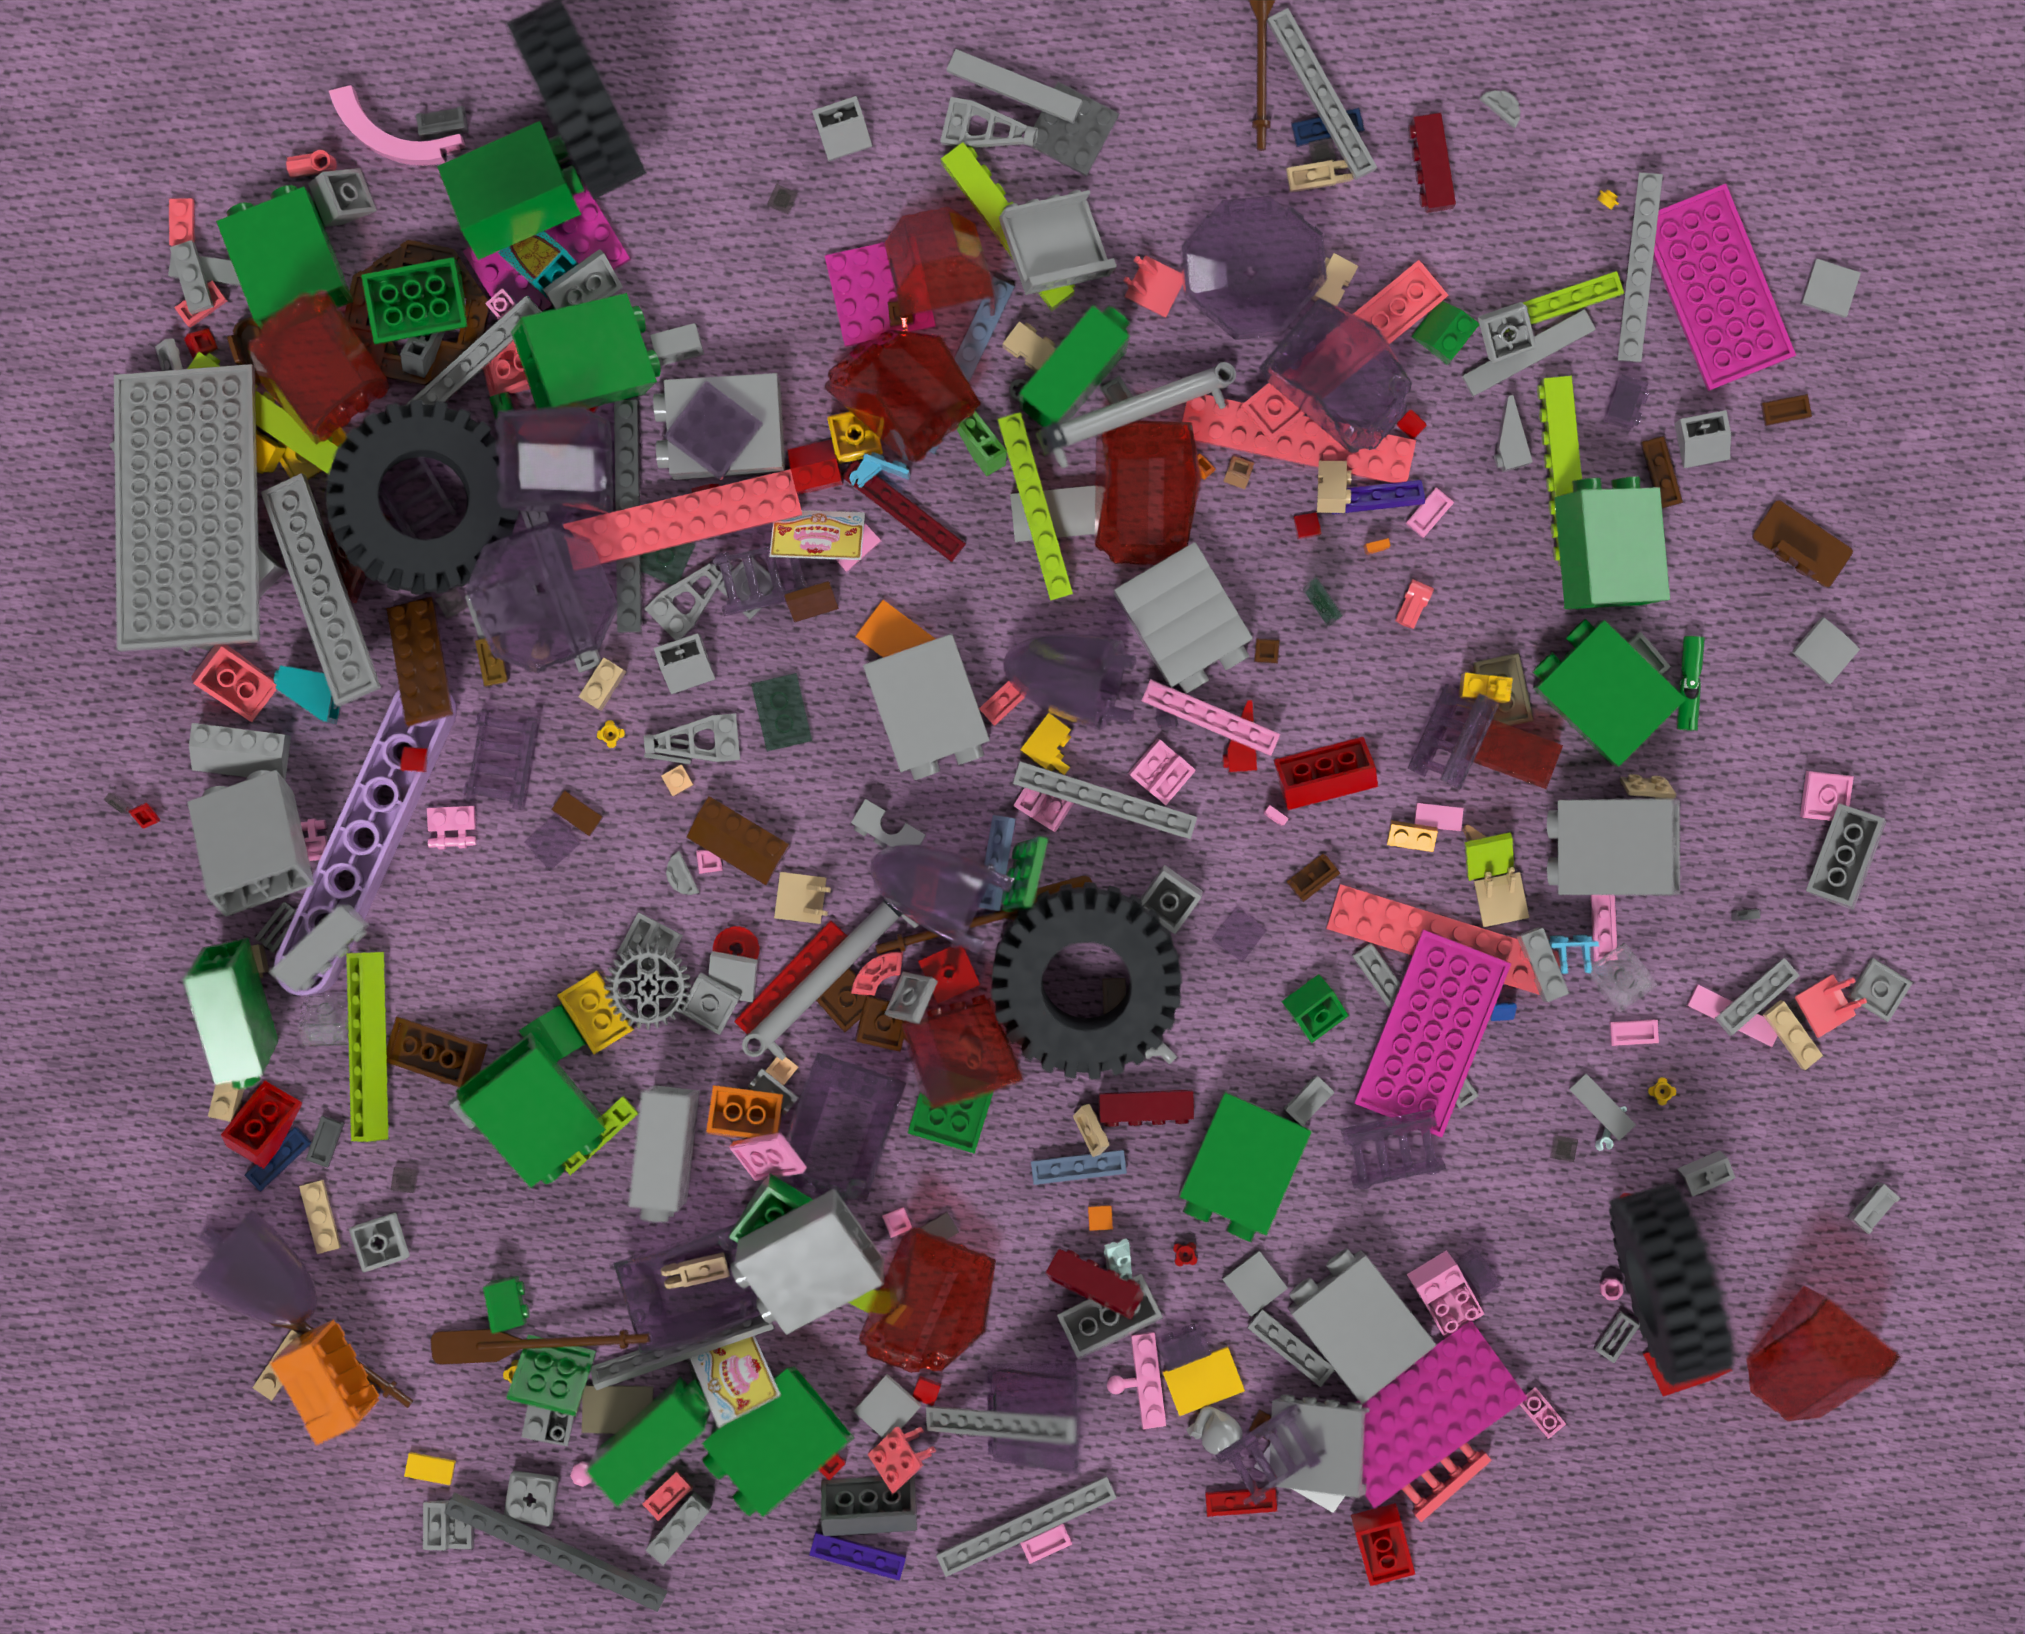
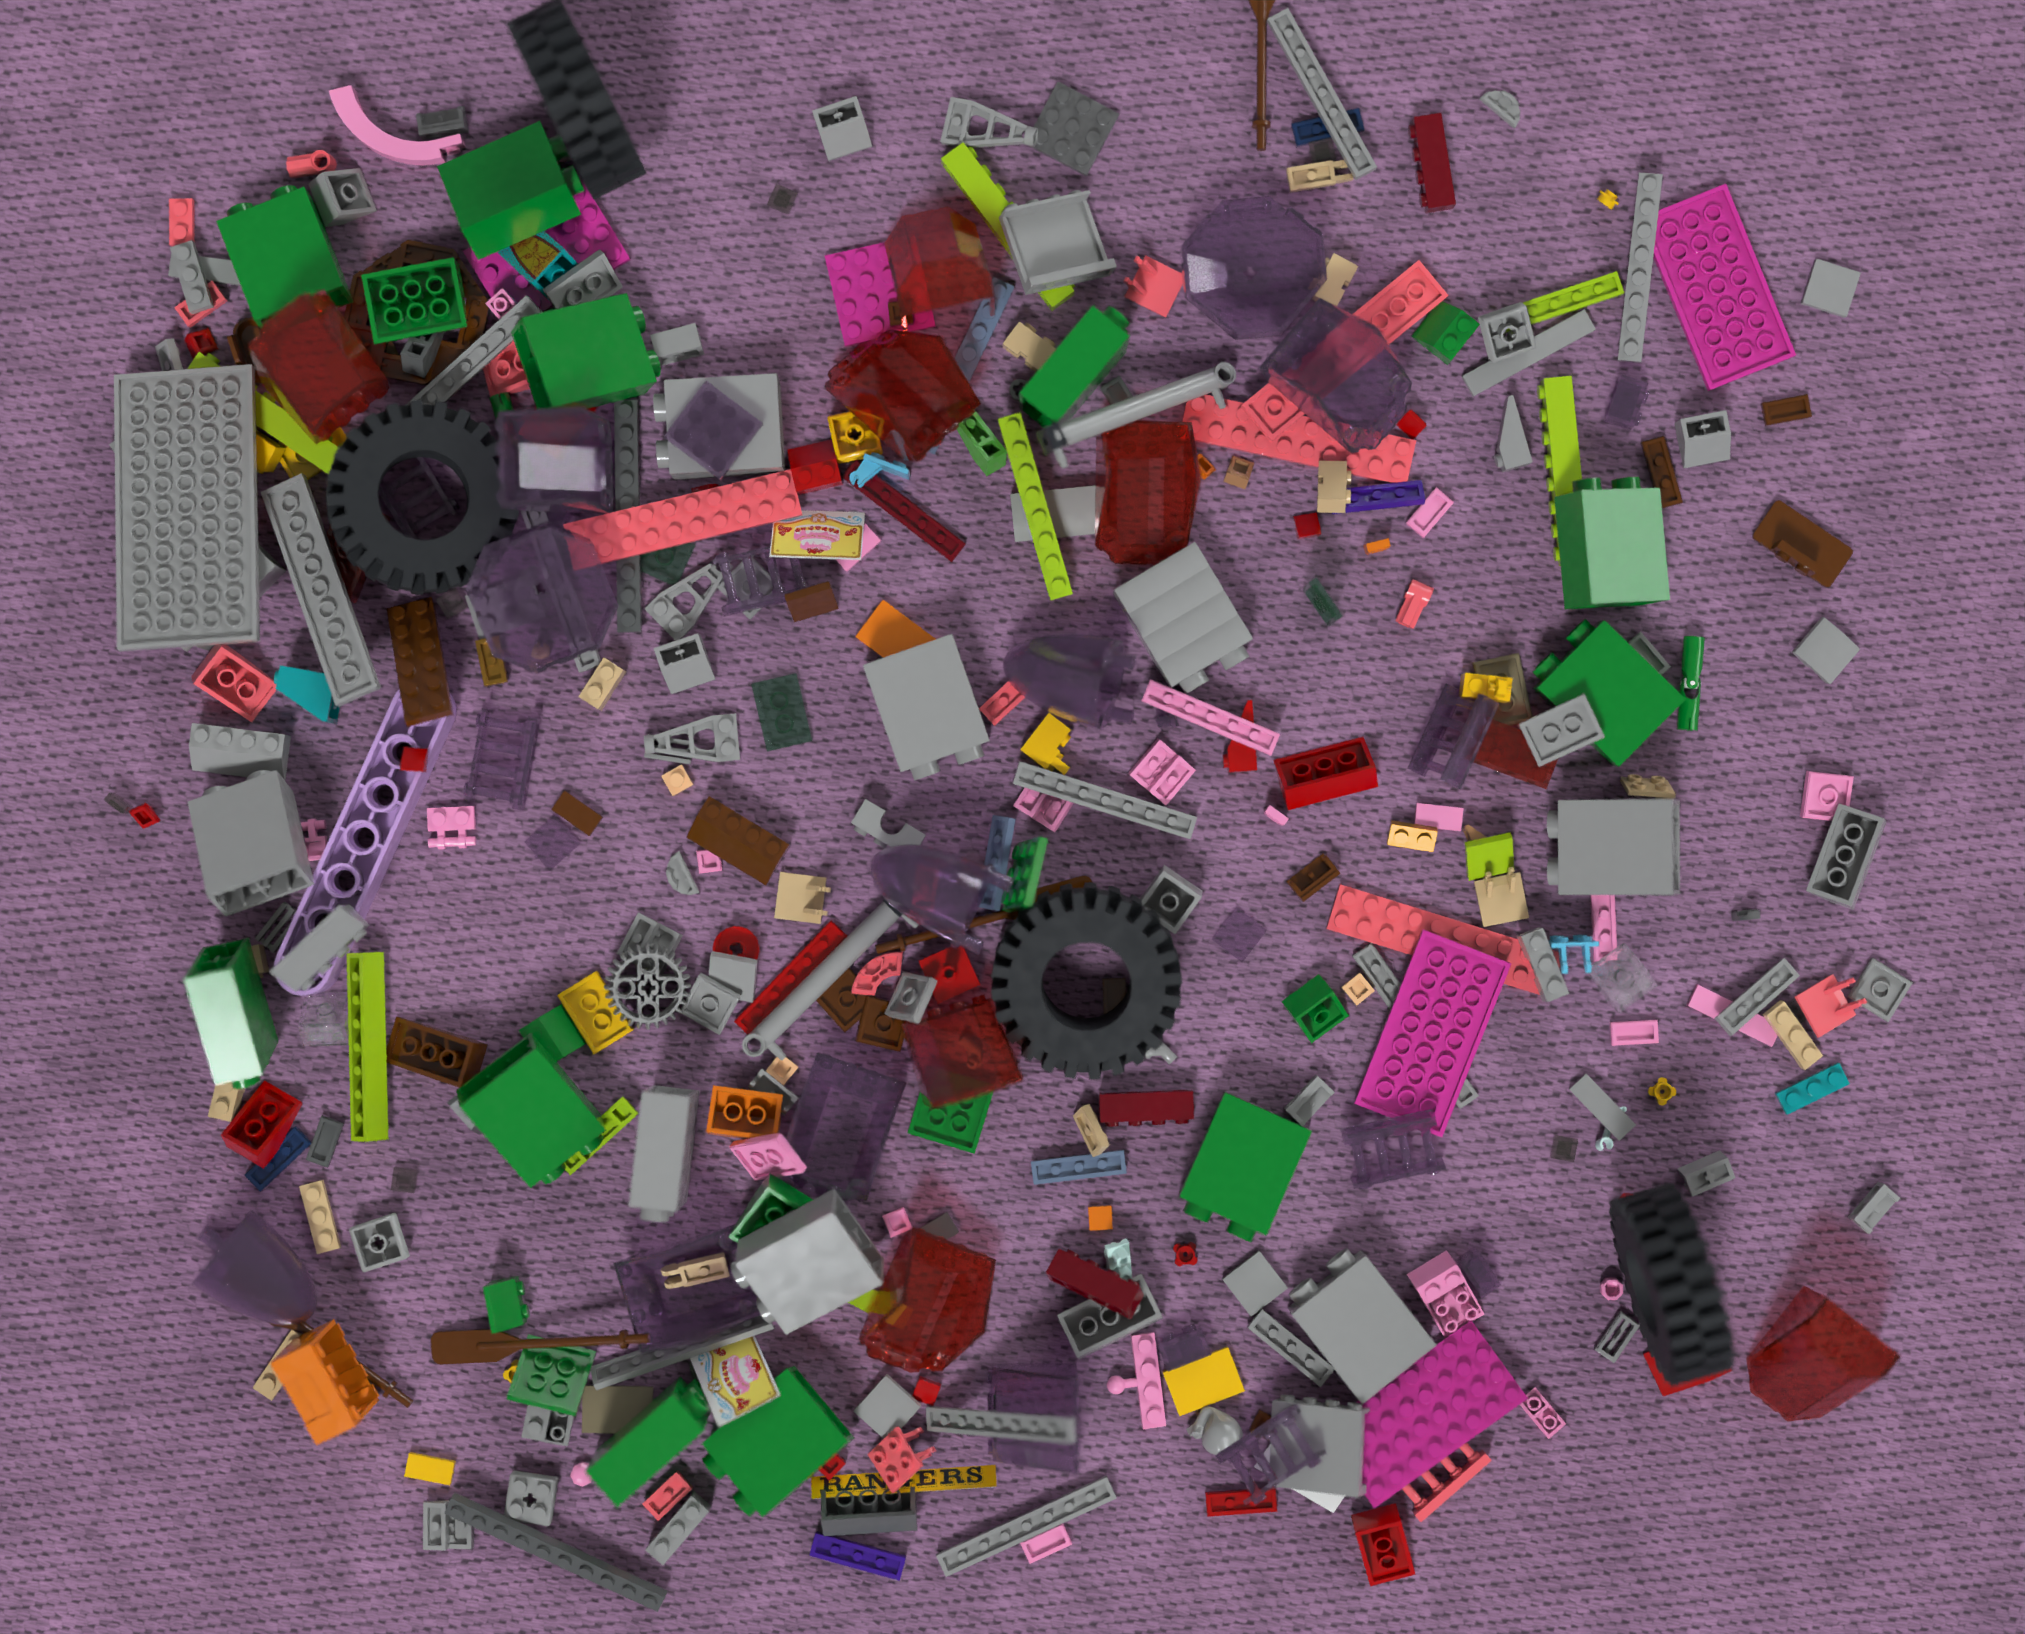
(603, 734): yellow plate -> none
(922, 1480): none -> yellow sticker
(1014, 86): light grey tile -> none
(1266, 651): reddish brown tile -> none
(1357, 988): none -> light nougat plate
(1503, 1011): blue slope -> none
(1561, 730): none -> light grey plate
(1812, 1088): none -> teal plate

